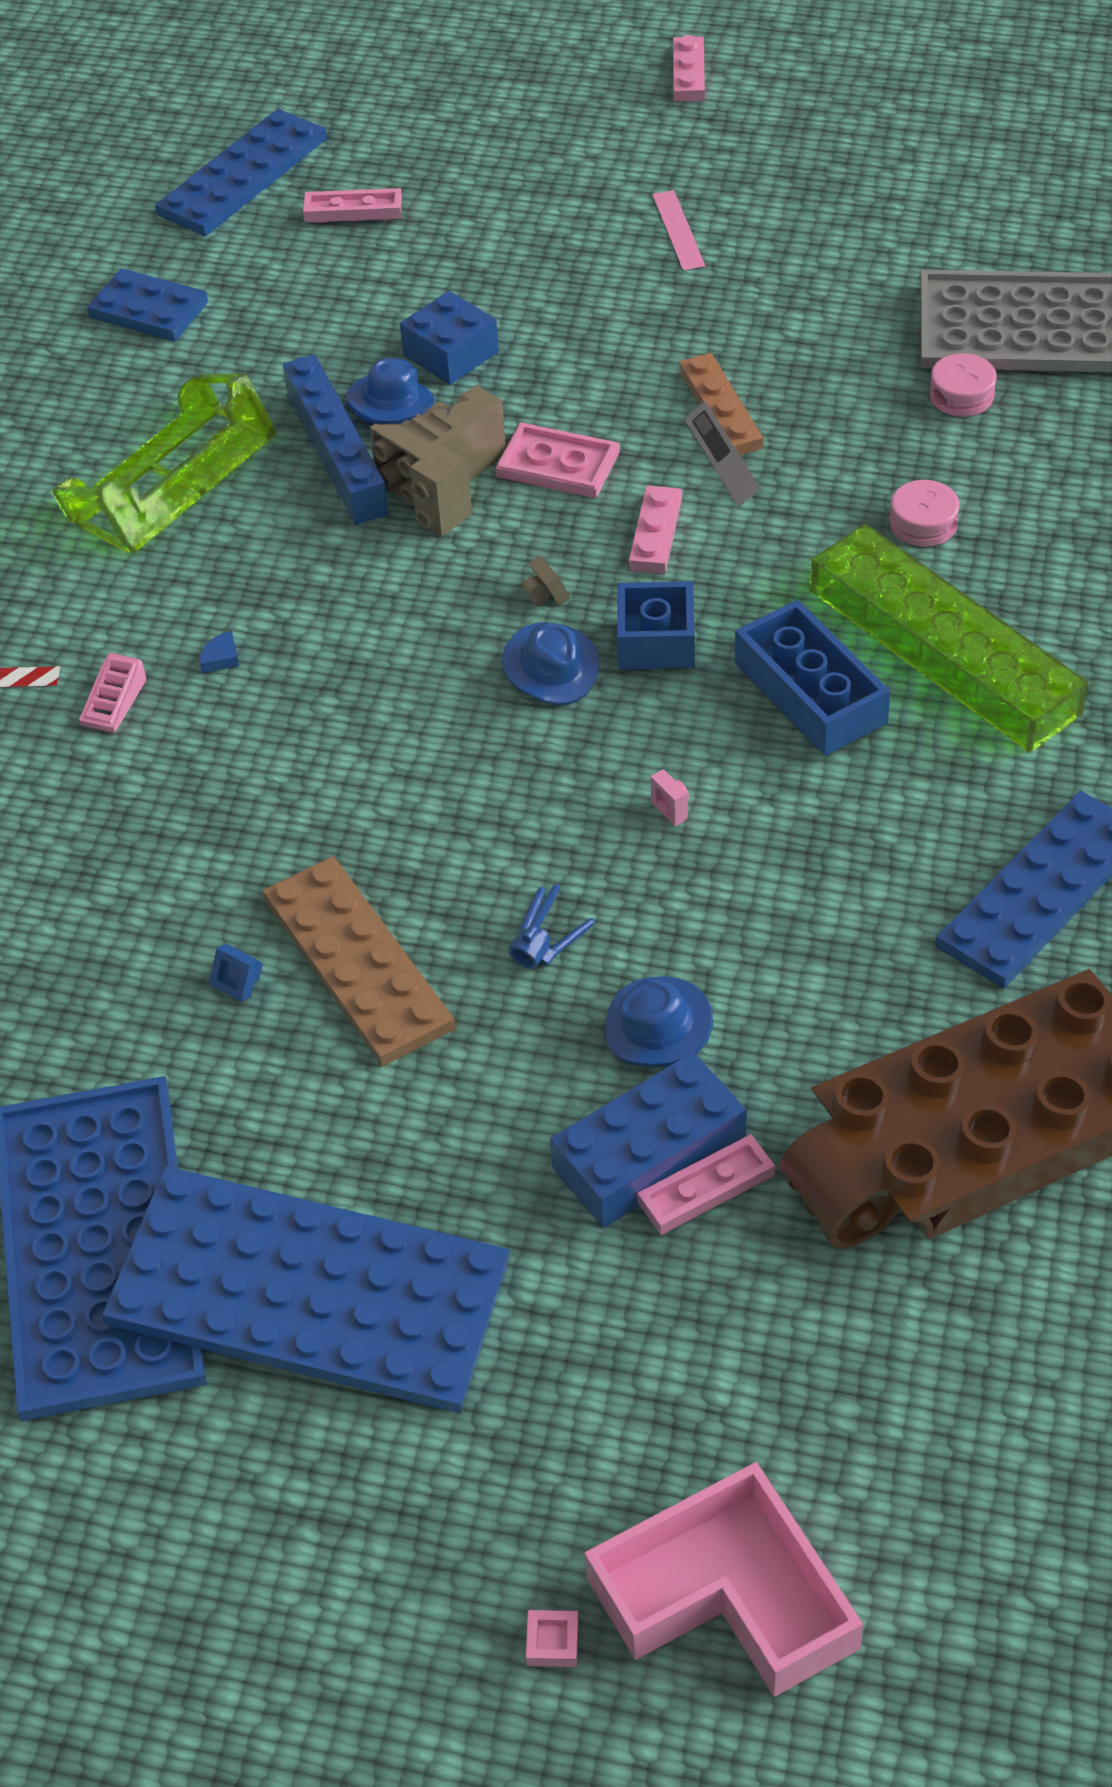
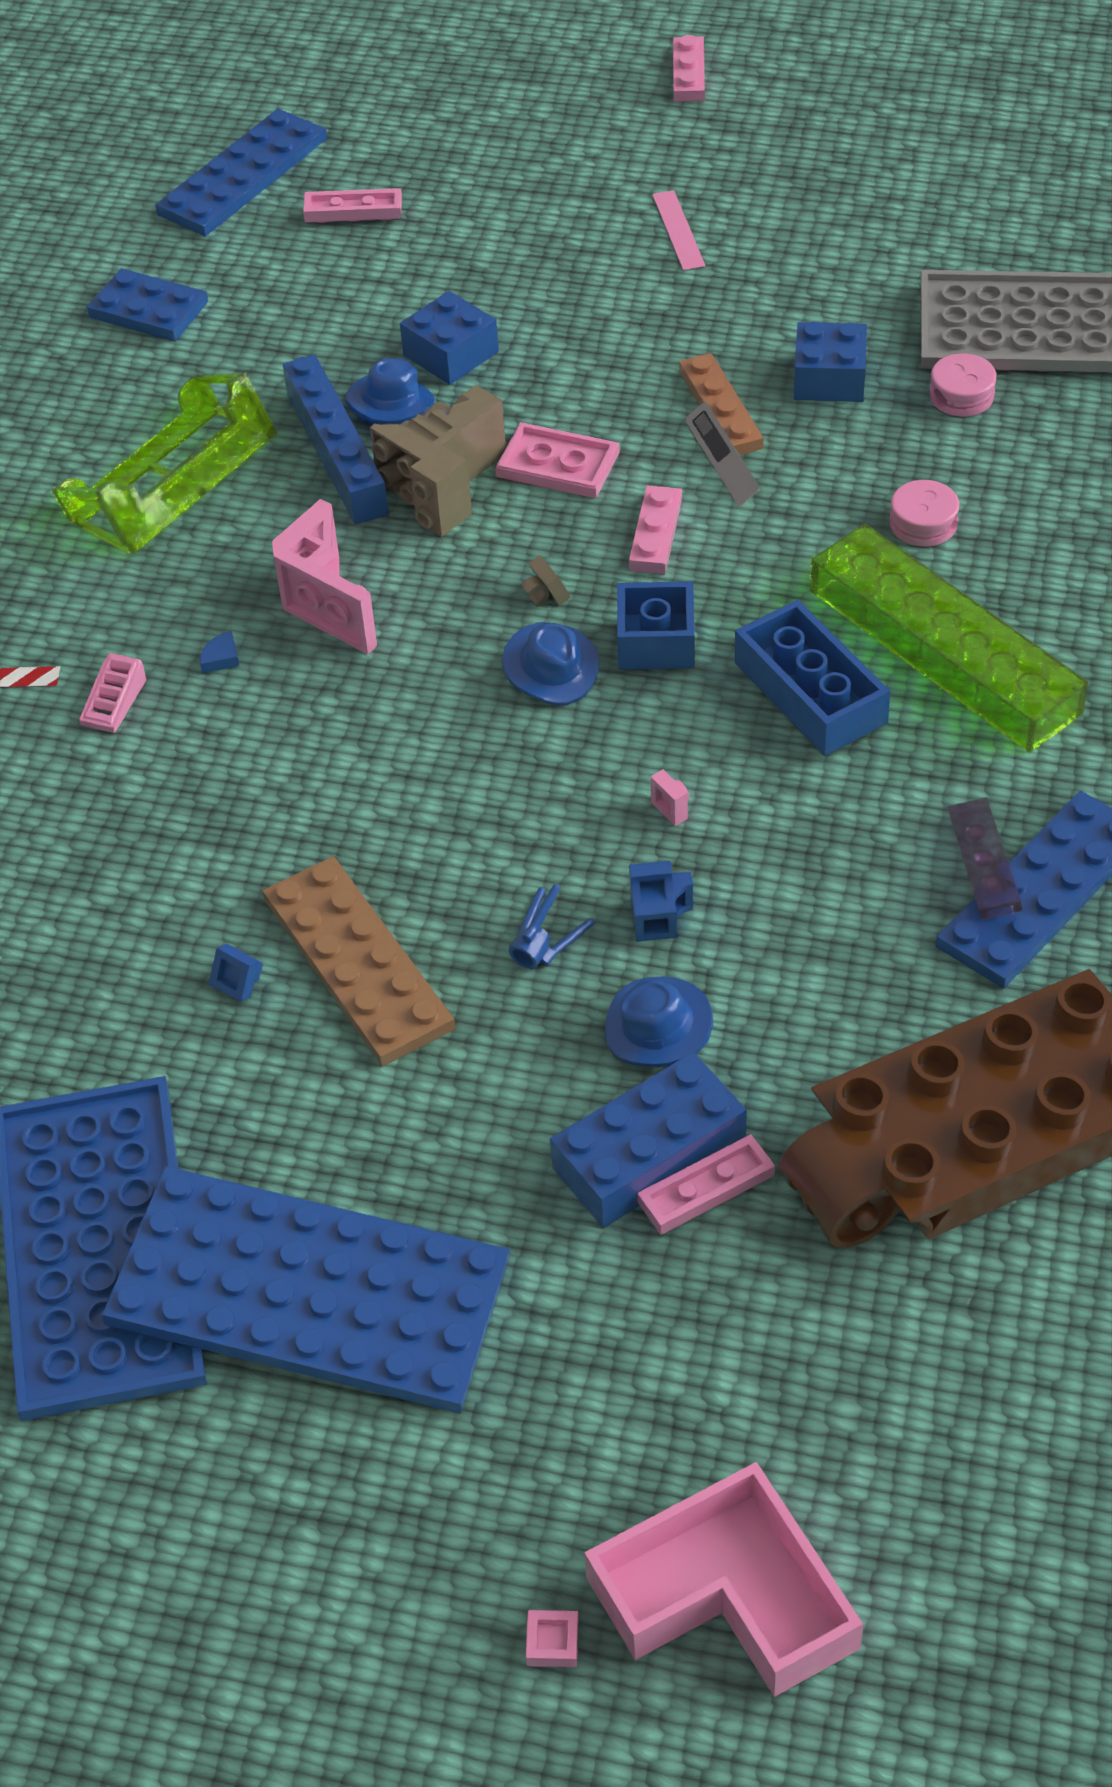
(311, 584): none -> bright pink bracket
(658, 899): none -> blue brick
(830, 361): none -> blue brick
(984, 859): none -> clear purple tile

